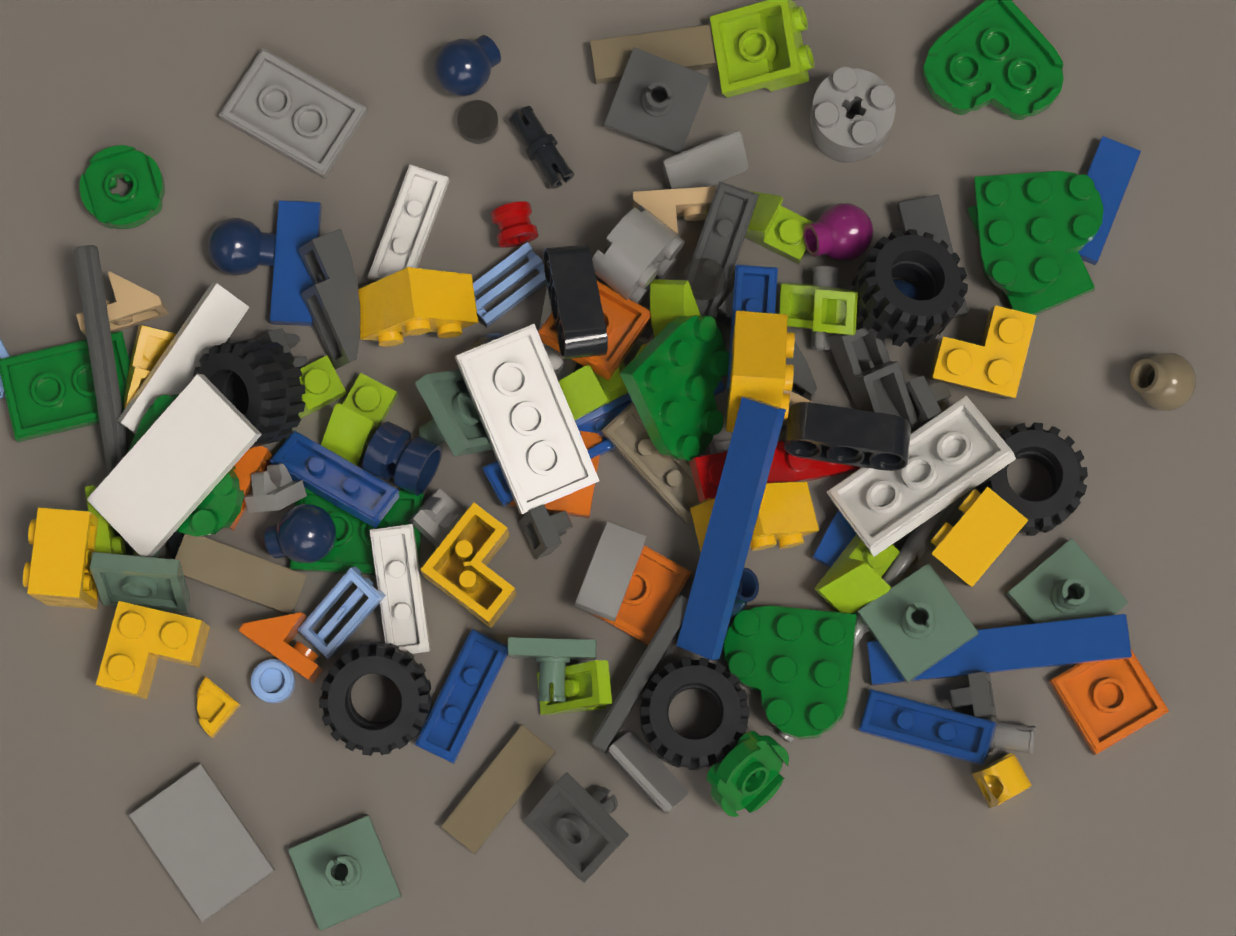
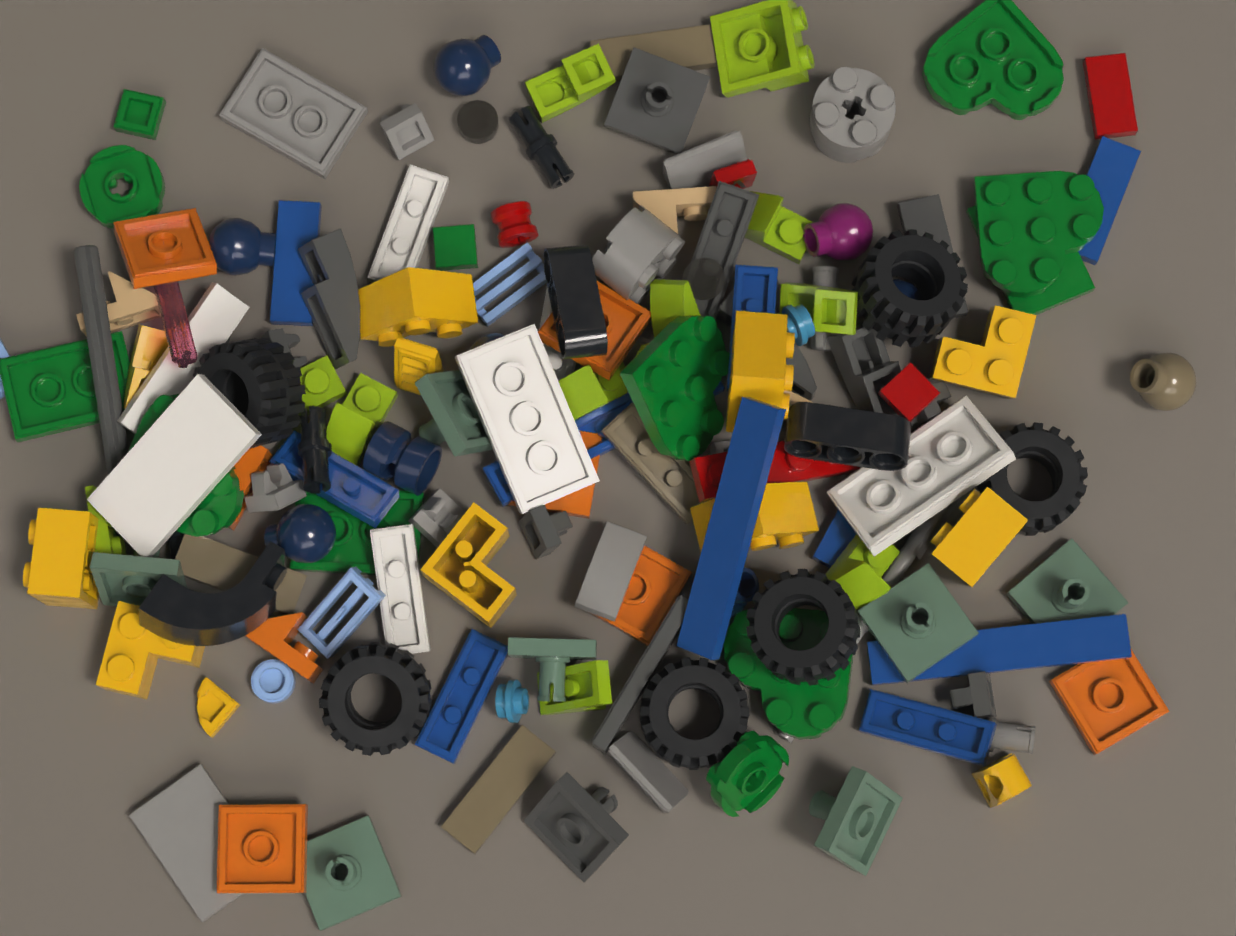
(139, 114): none -> green tile
(165, 248): none -> orange tile
(176, 324): none -> clear pink axle
(215, 617): none -> black arch
(262, 848): none -> orange tile
(314, 450): none -> black pin
(406, 130): none -> light grey tile
(412, 362): none -> yellow slope
(455, 247): none -> green tile
(511, 701): none -> dark azure plate
(570, 84): none -> lime slope
(739, 175): none -> red tile
(786, 595): none -> black tyre
(800, 323): none -> dark azure plate
(855, 819): none -> sand green tile
(909, 393): none -> red tile
(1110, 96): none -> red tile

